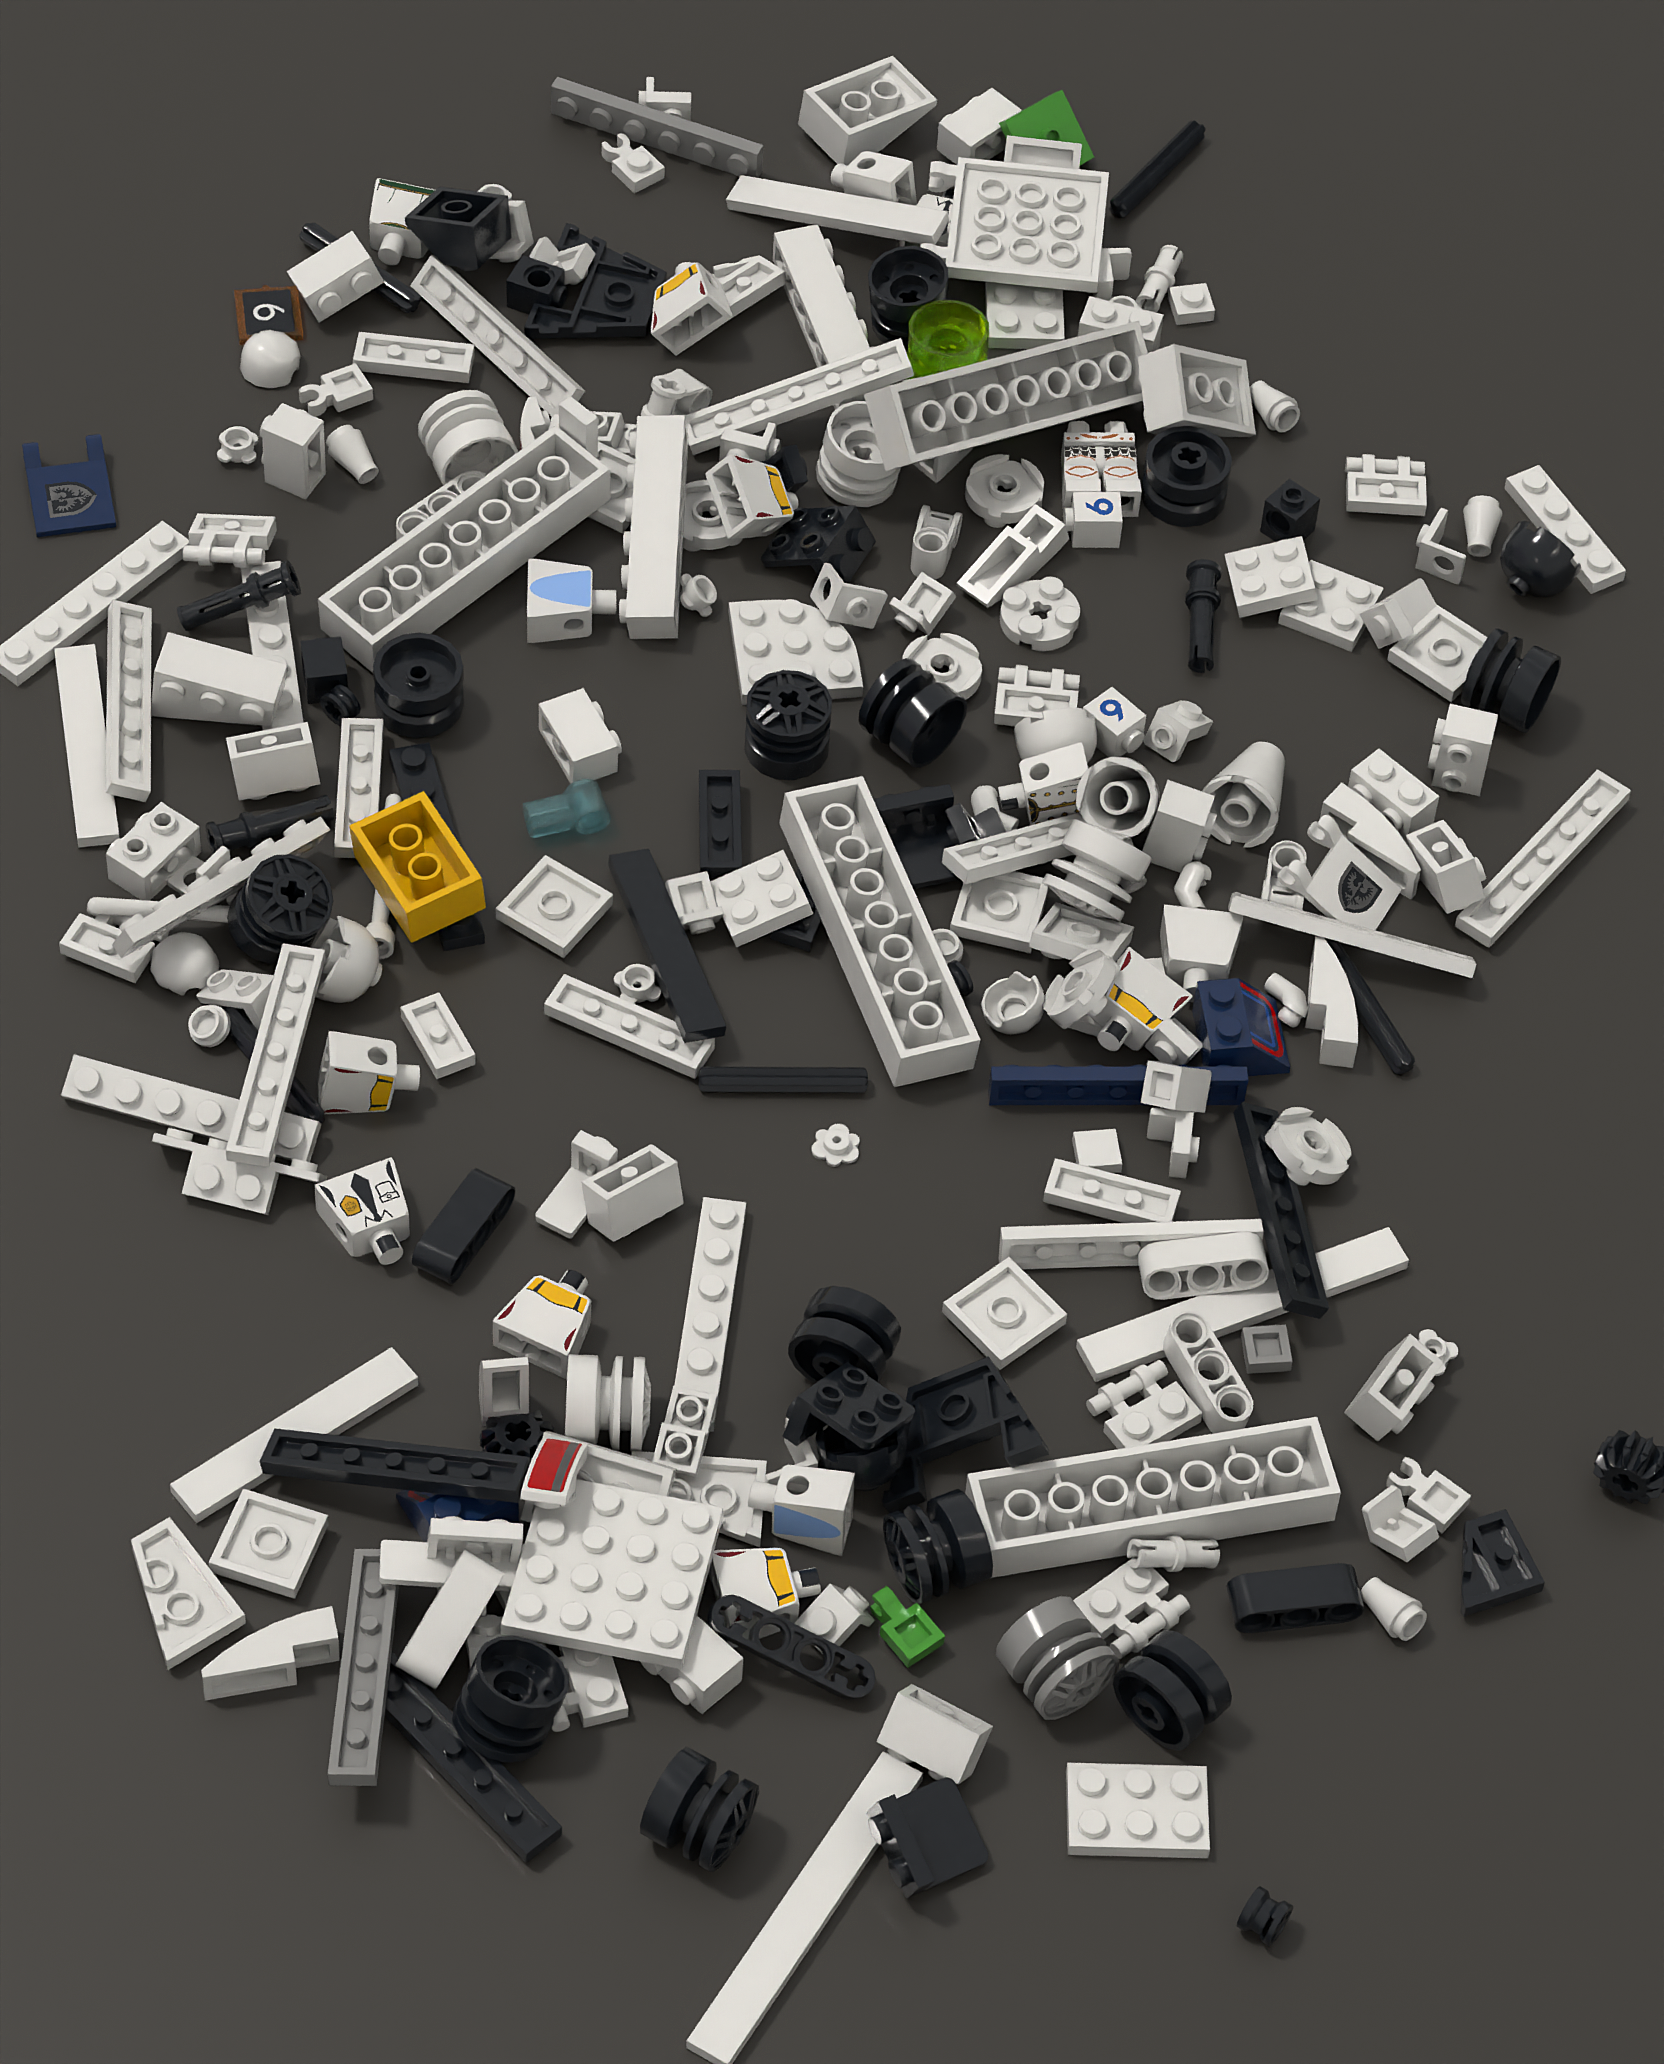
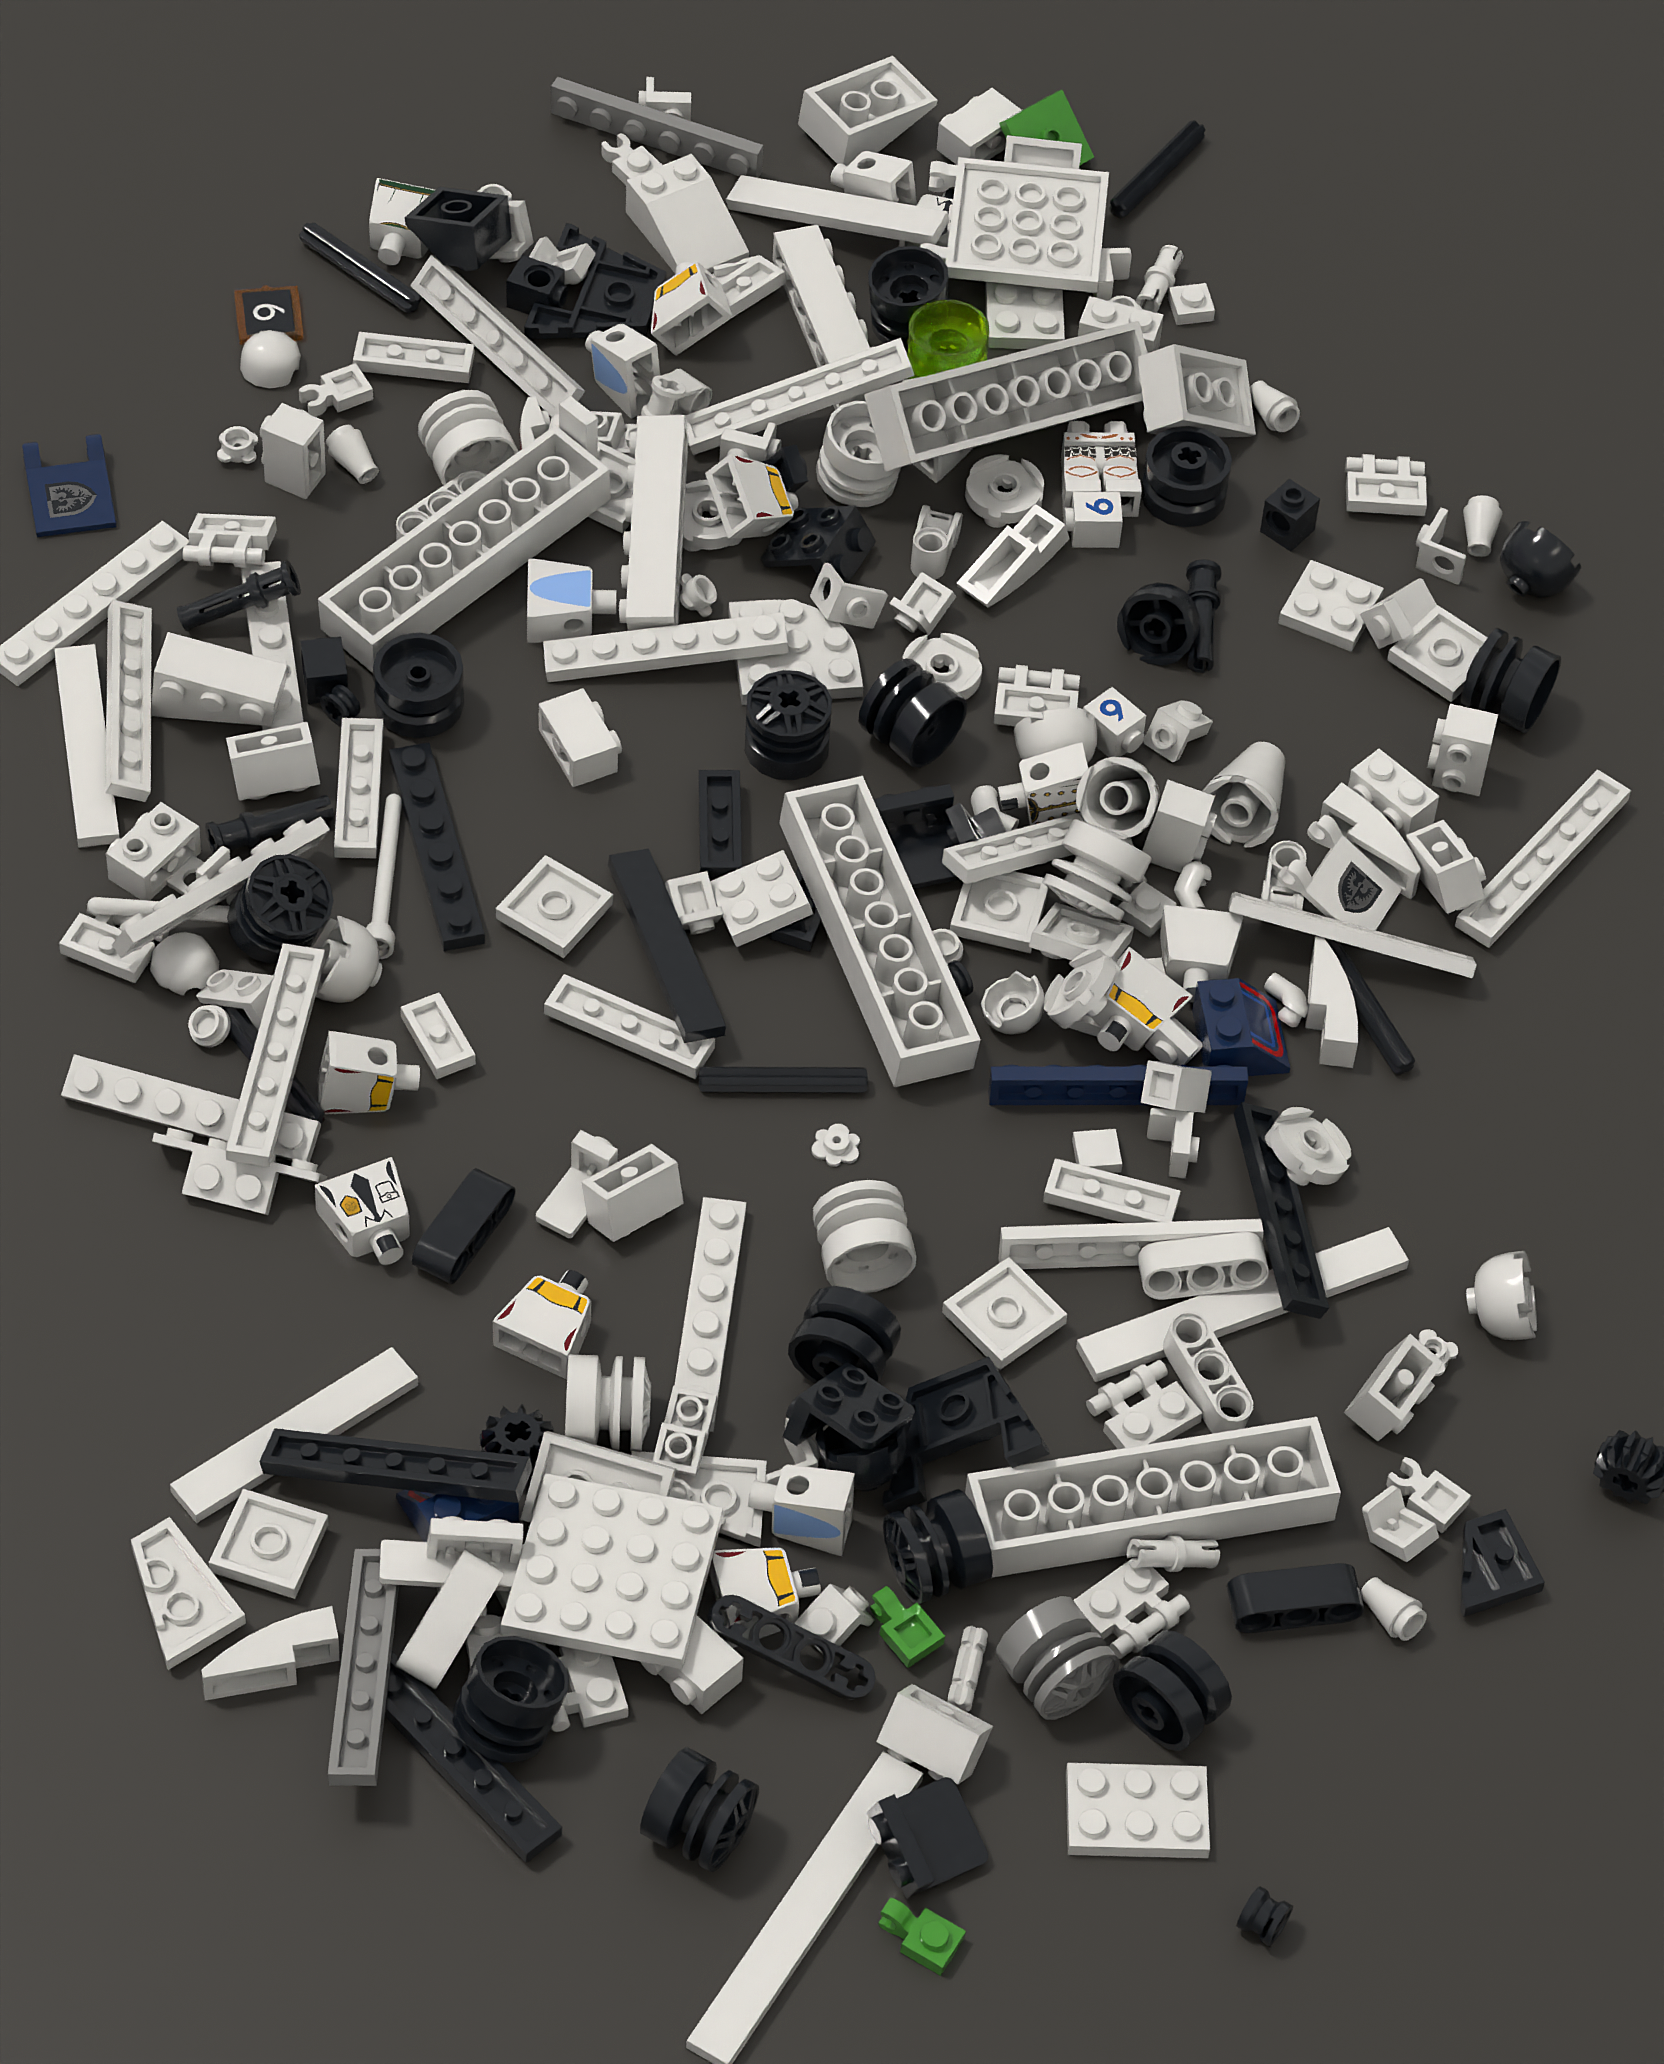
(335, 276): white brick -> none
(417, 866): yellow brick -> none
(503, 1387): white slope -> none
(553, 1472): slope -> none
(578, 808): clear light blue piece -> none
(624, 366): none -> white torso
(637, 976): white plate -> none
(665, 647): none -> white plate
(684, 215): none -> white slope
(864, 1236): none -> white wheel
(927, 1939): none -> bright green plate
(967, 1668): none -> white axle
(1043, 596): white plate -> none
(1145, 909): none -> white plate
(1159, 623): none -> black cylinder
(1266, 1349): light grey plate -> none
(1270, 576): white plate -> none
(1504, 1297): none -> white cylinder
(1552, 511): white plate -> none

